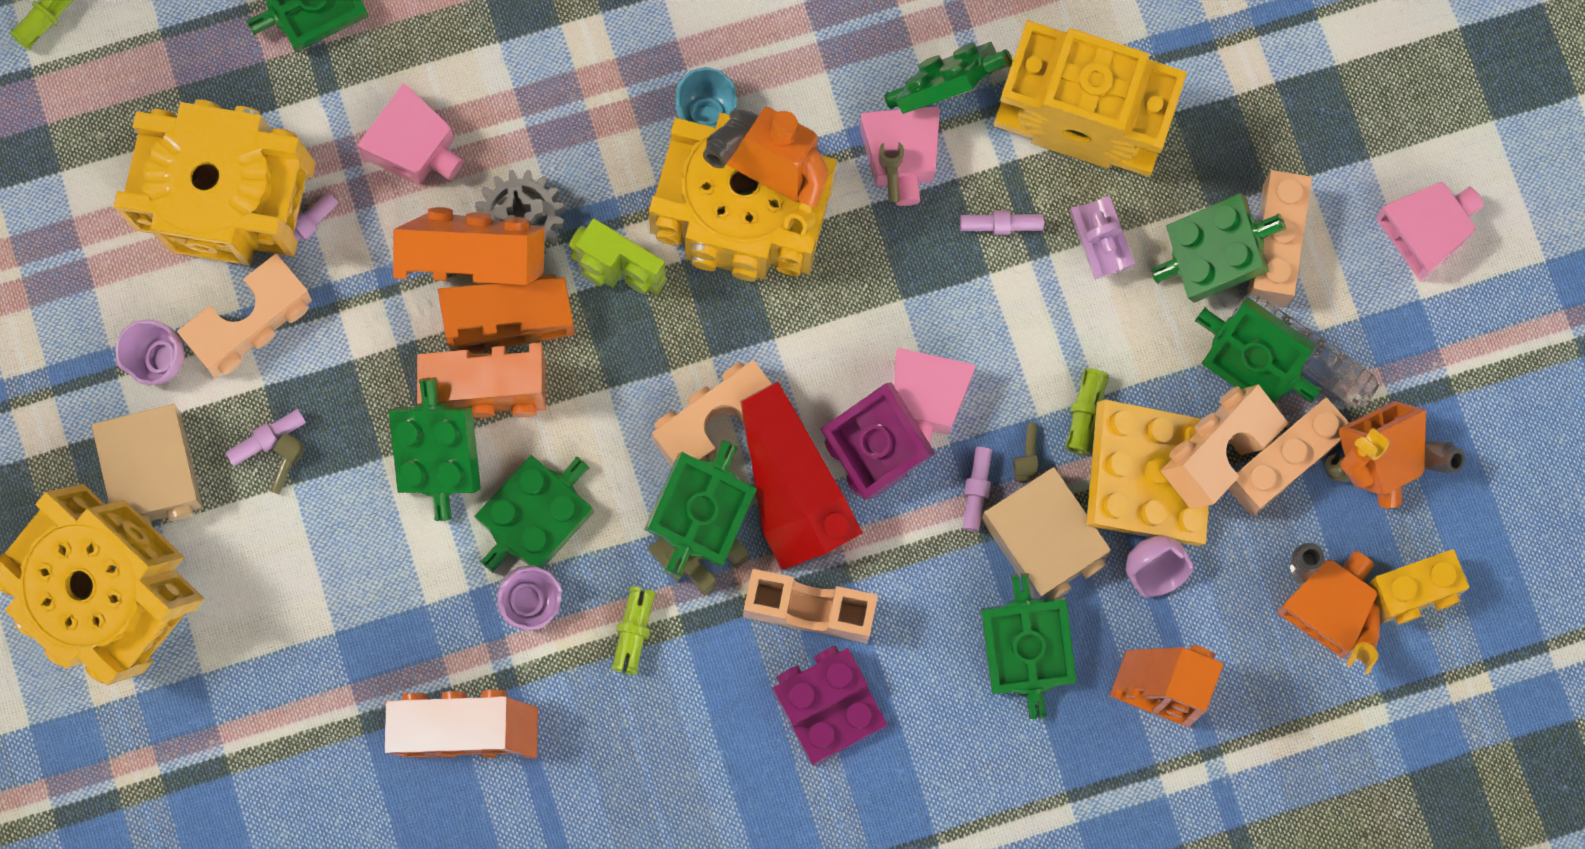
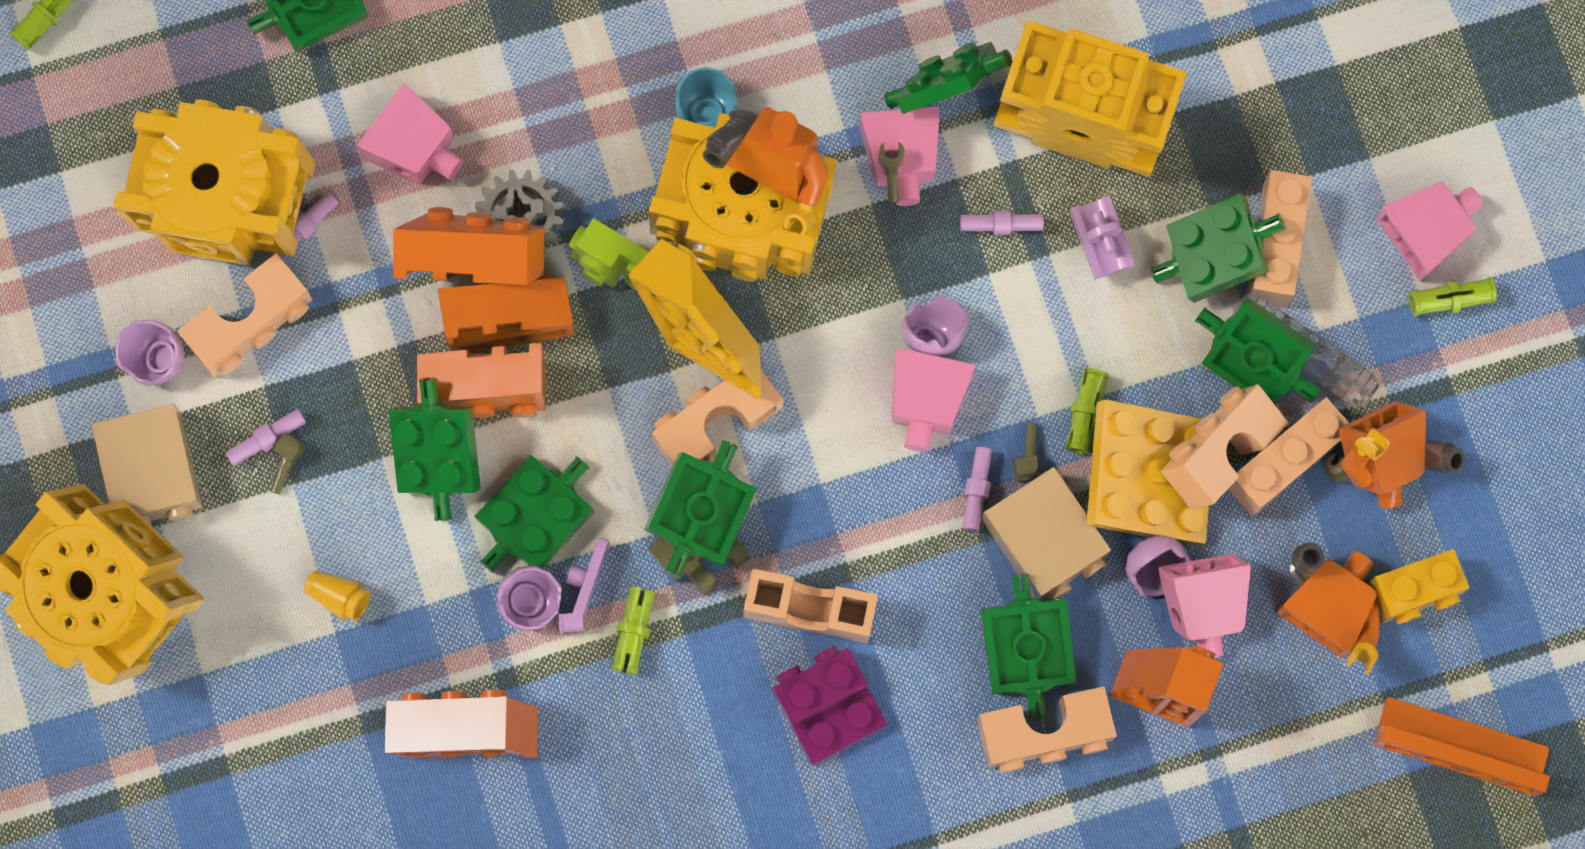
(339, 595): none -> yellow cone
(586, 581): none -> lavender piece
(697, 317): none -> yellow wedge
(796, 493): red wedge -> none
(877, 442): magenta plate -> none
(935, 327): none -> lavender hair
(1011, 741): none -> light nougat arch
(1207, 598): none -> bright pink torso
(1452, 297): none -> lime pin
(1462, 747): none -> orange panel

